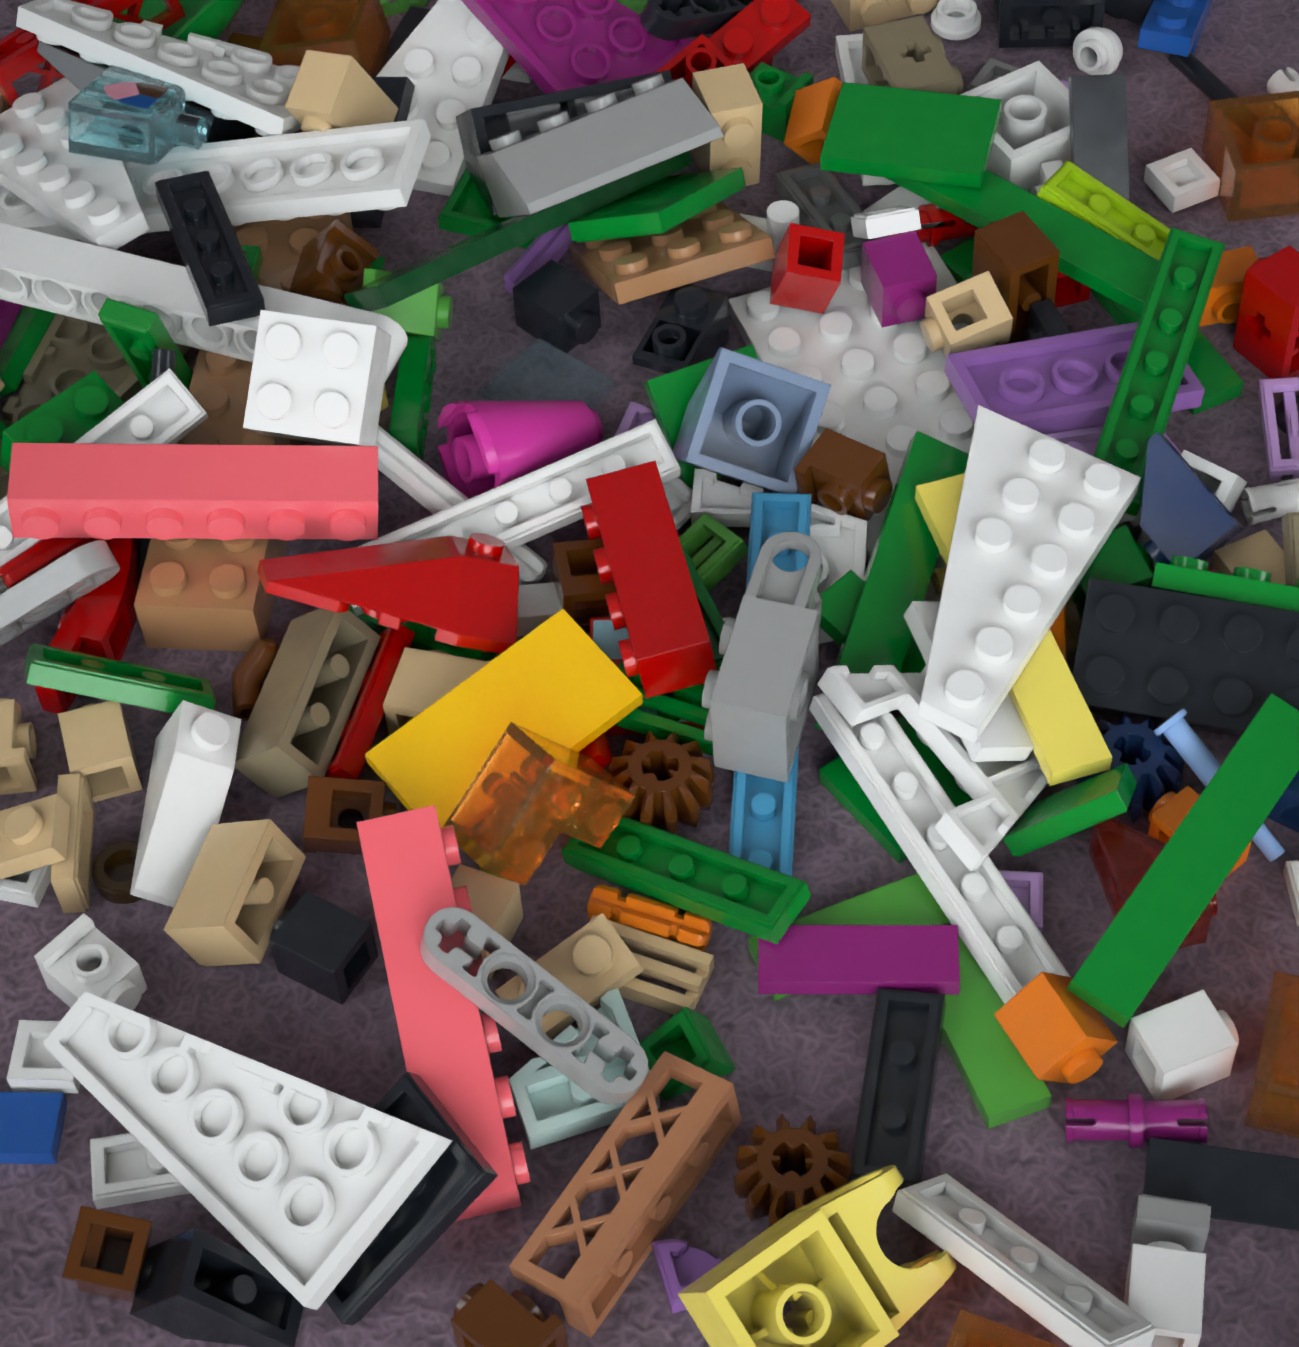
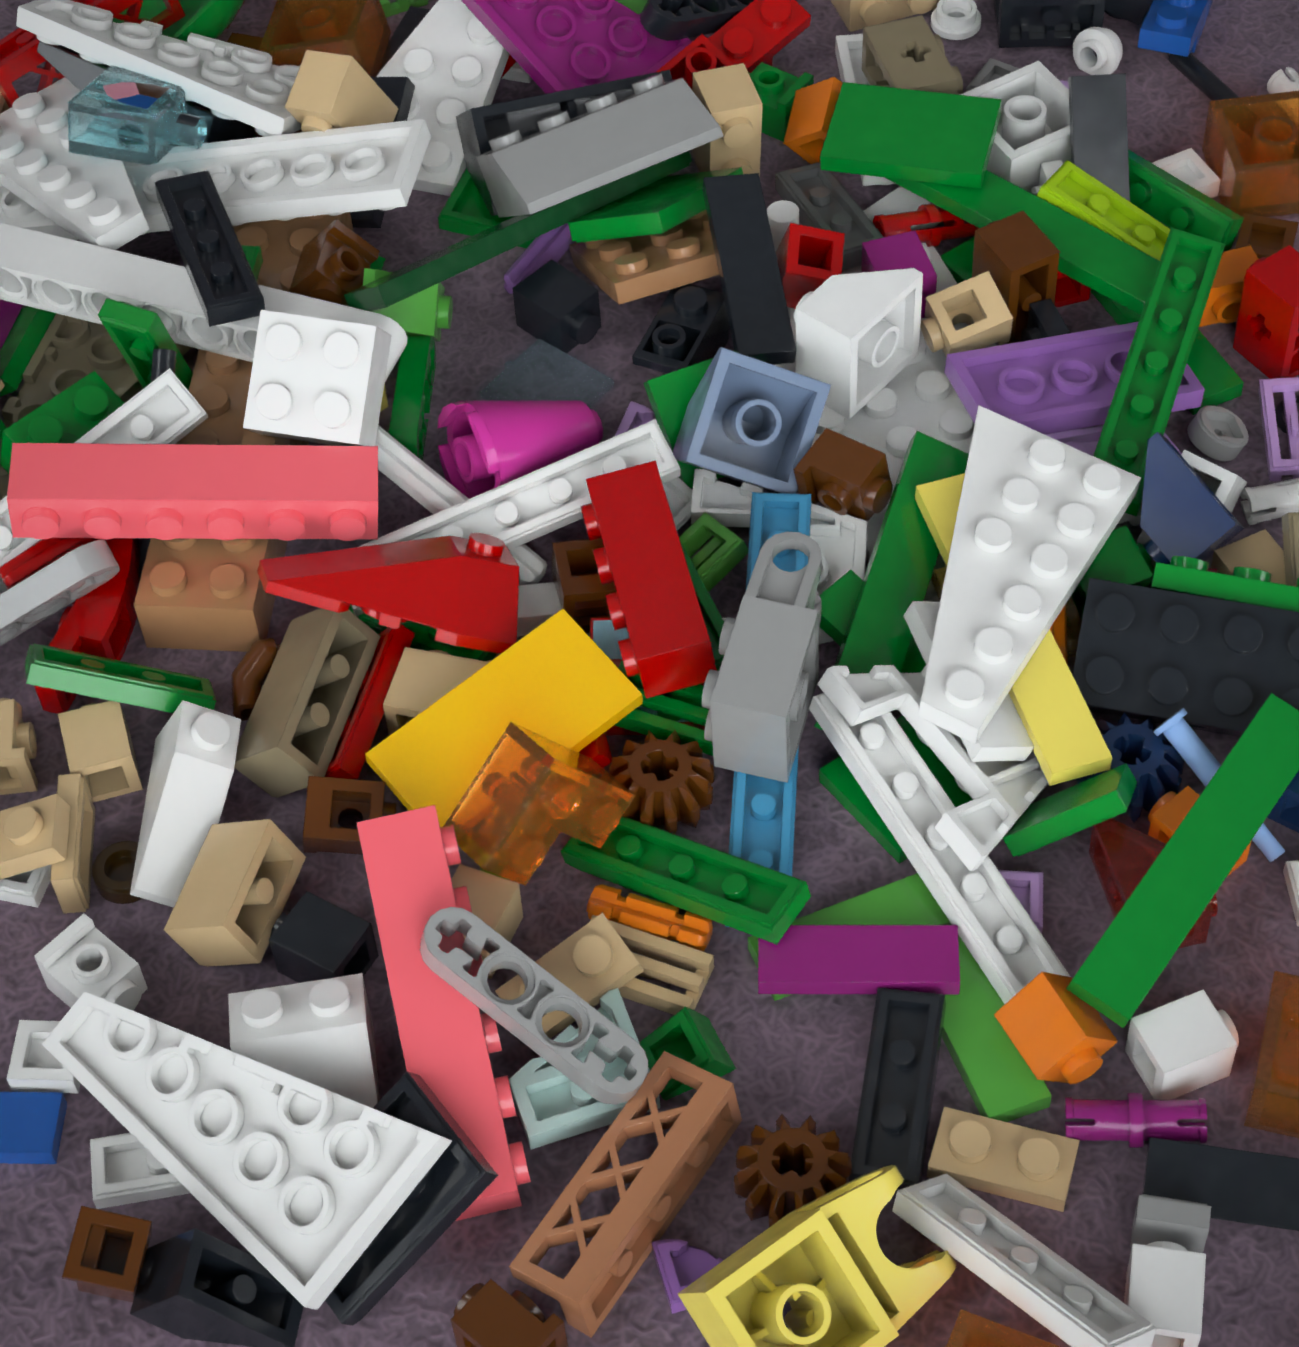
(311, 1032): none -> white slope
(748, 268): none -> black tile
(859, 333): none -> white slope
(885, 222): white tile -> none
(1004, 1158): none -> tan plate
(1179, 204): none -> green tile
(1218, 433): none -> light grey tile
(1266, 234): none -> reddish brown plate

